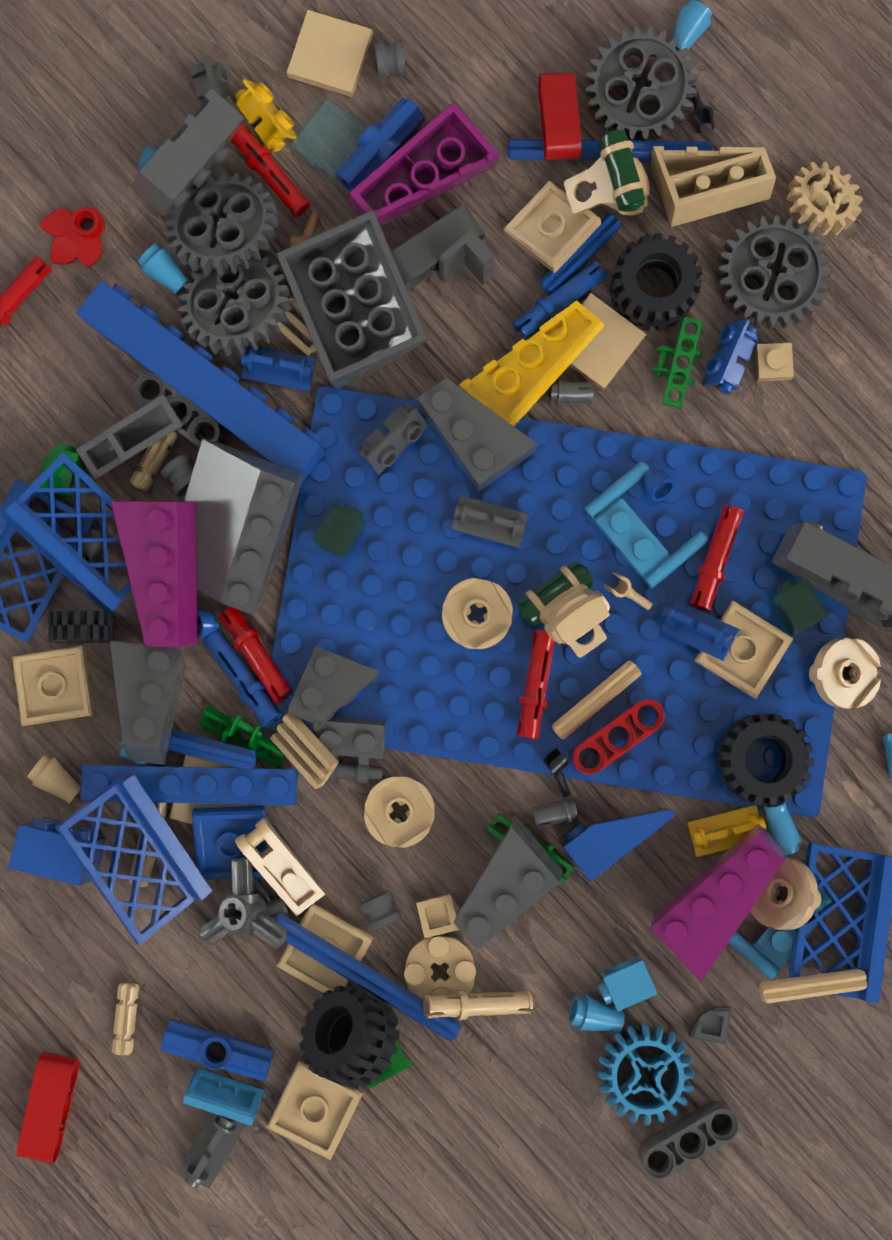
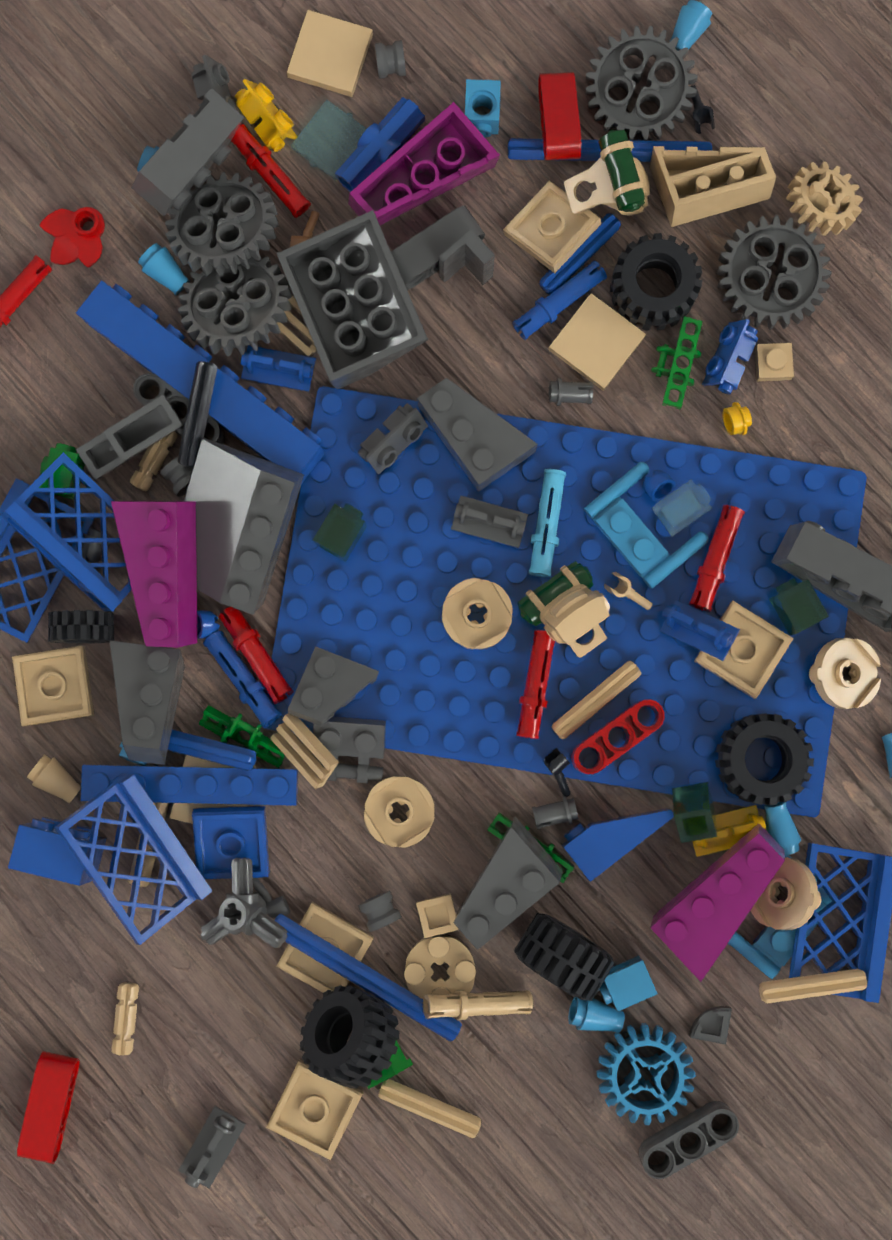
(194, 1043): blue piece -> none
(197, 412): none -> black axle
(223, 1096): dark azure plate -> none
(280, 867): tan plate -> none
(430, 1108): none -> tan axle
(485, 94): none -> dark azure brick
(533, 365): yellow wing -> none
(542, 564): none -> medium azure pin
(564, 957): none -> black tyre
(683, 507): none -> clear light blue brick
(694, 812): none -> brick
(737, 419): none -> yellow plate

